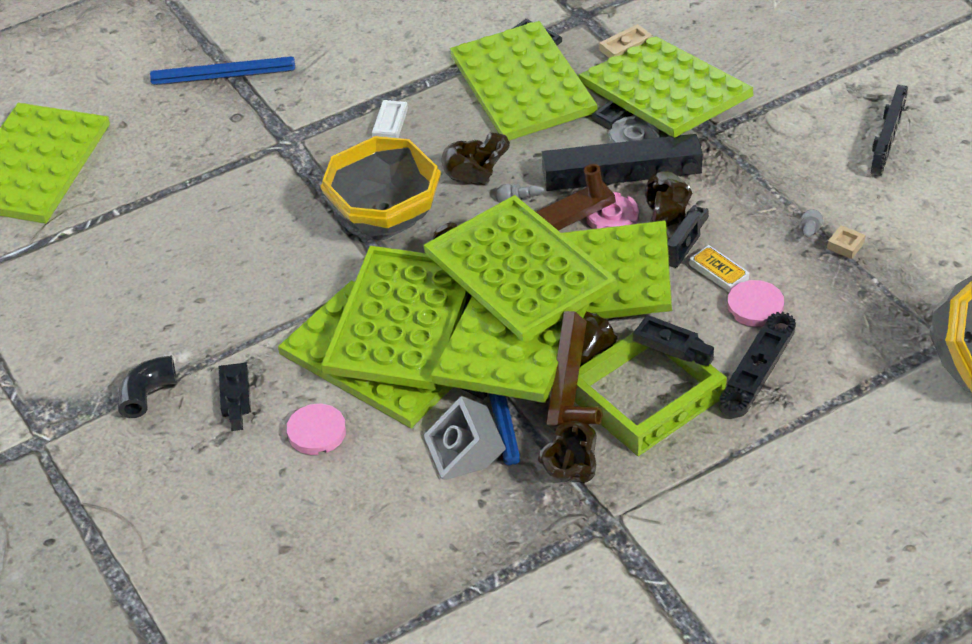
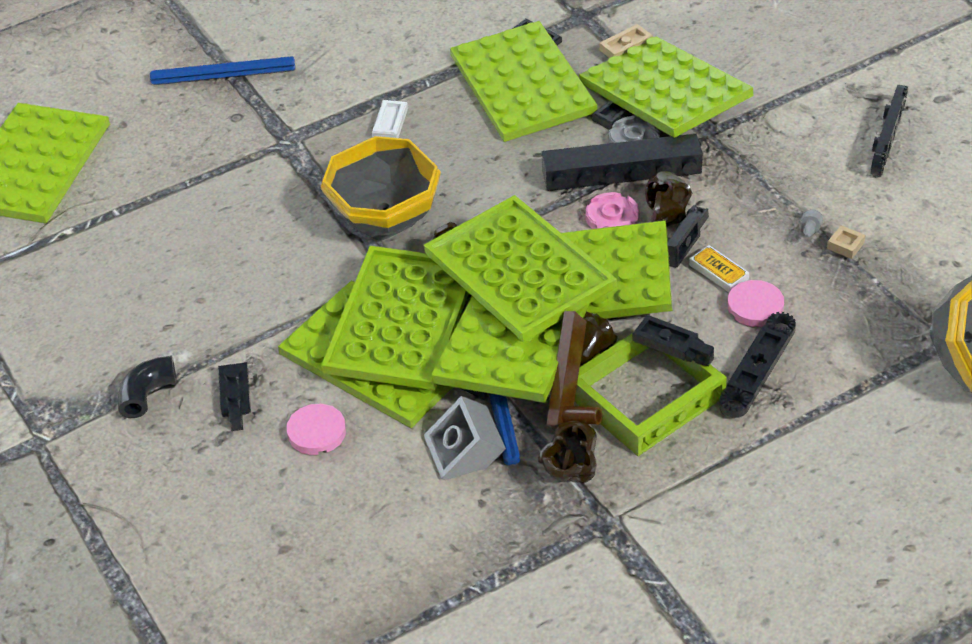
(473, 159): dark brown head -> none
(506, 191): light grey bar -> none
(582, 203): reddish brown piece -> none

